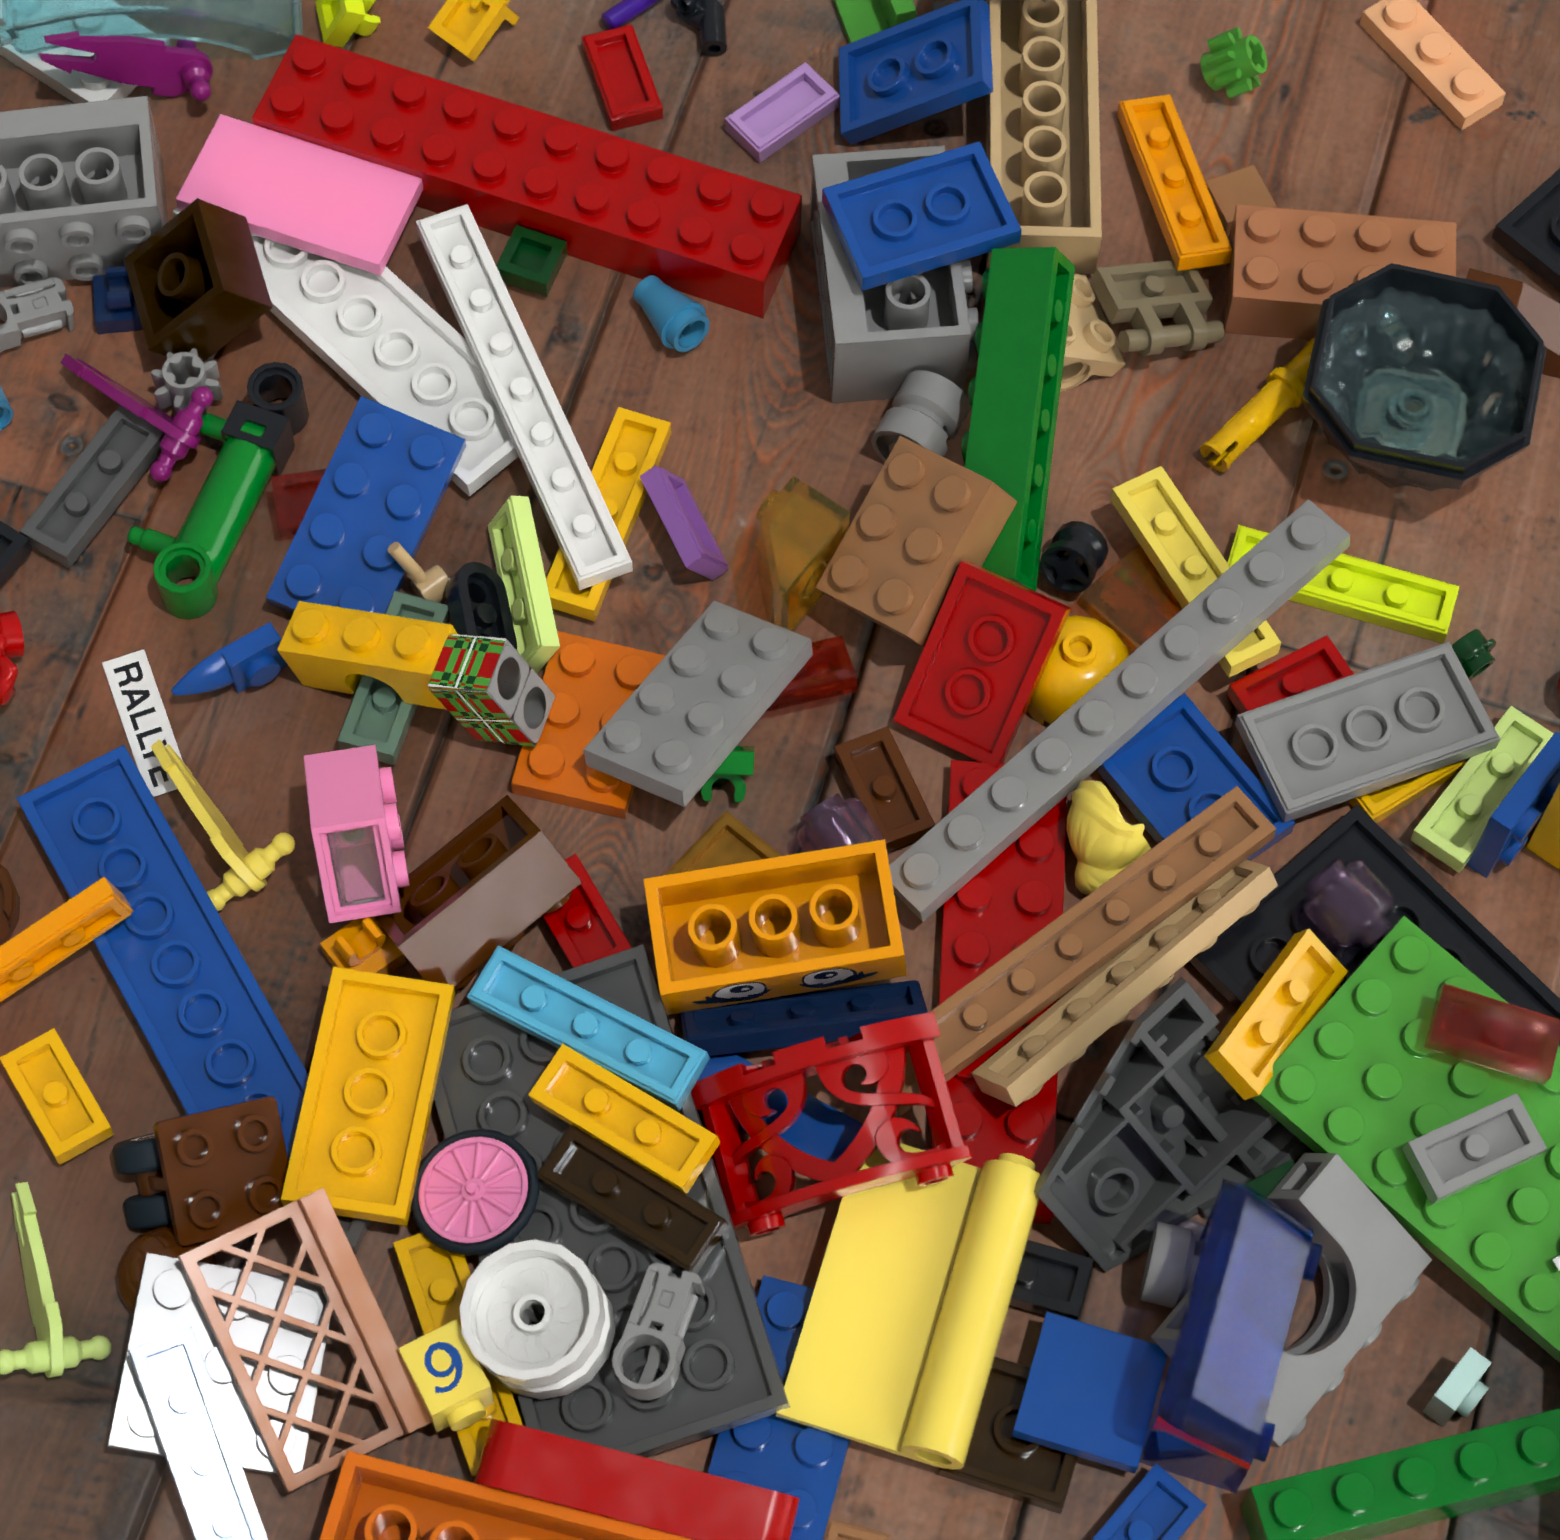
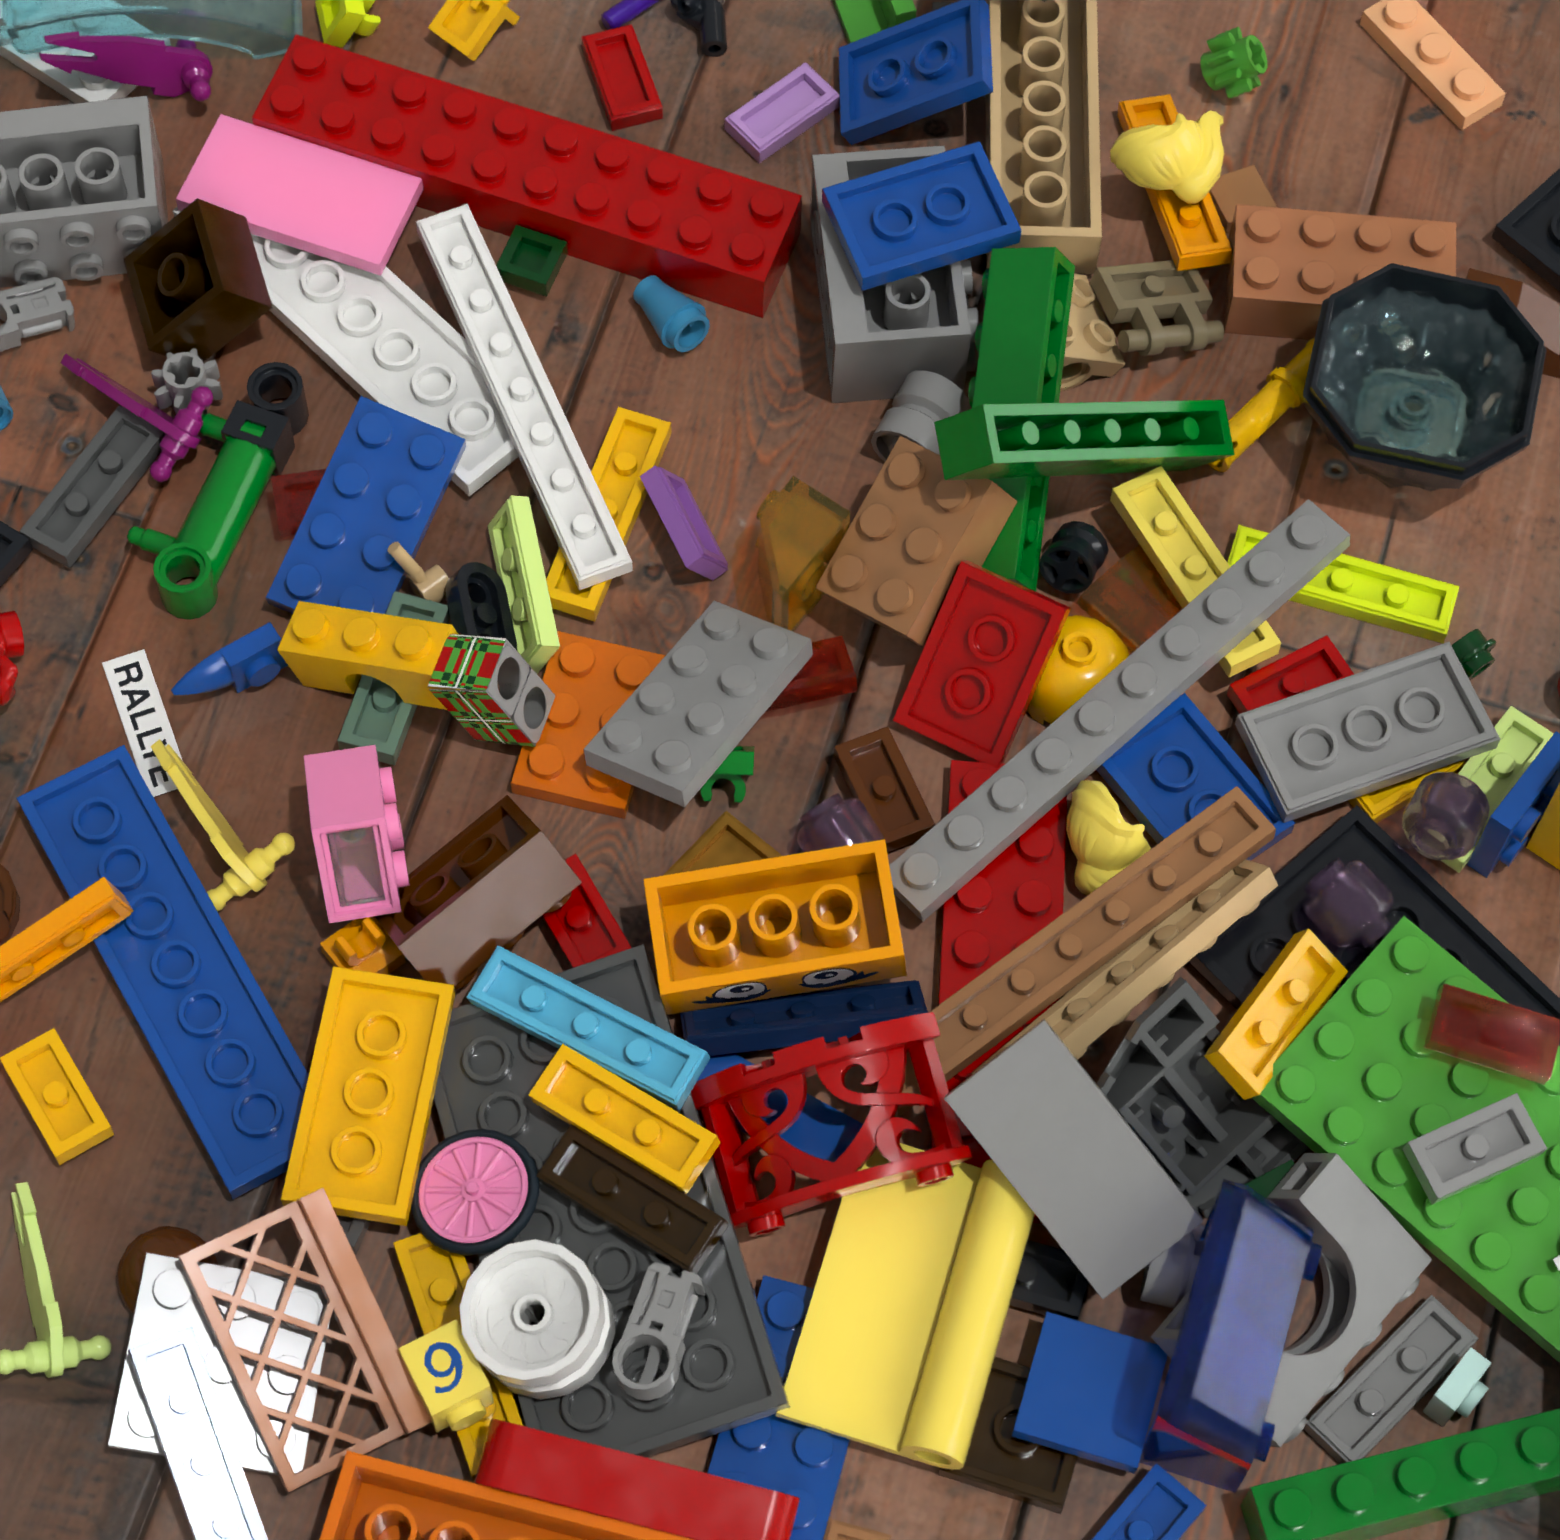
(114, 302): dark blue tile -> none
(206, 1170): reddish brown plate -> none
(1073, 1159): none -> light grey tile
(1082, 438): none -> green brick
(1173, 156): none -> light yellow hair
(1390, 1382): none -> light grey tile
(1445, 816): none -> head

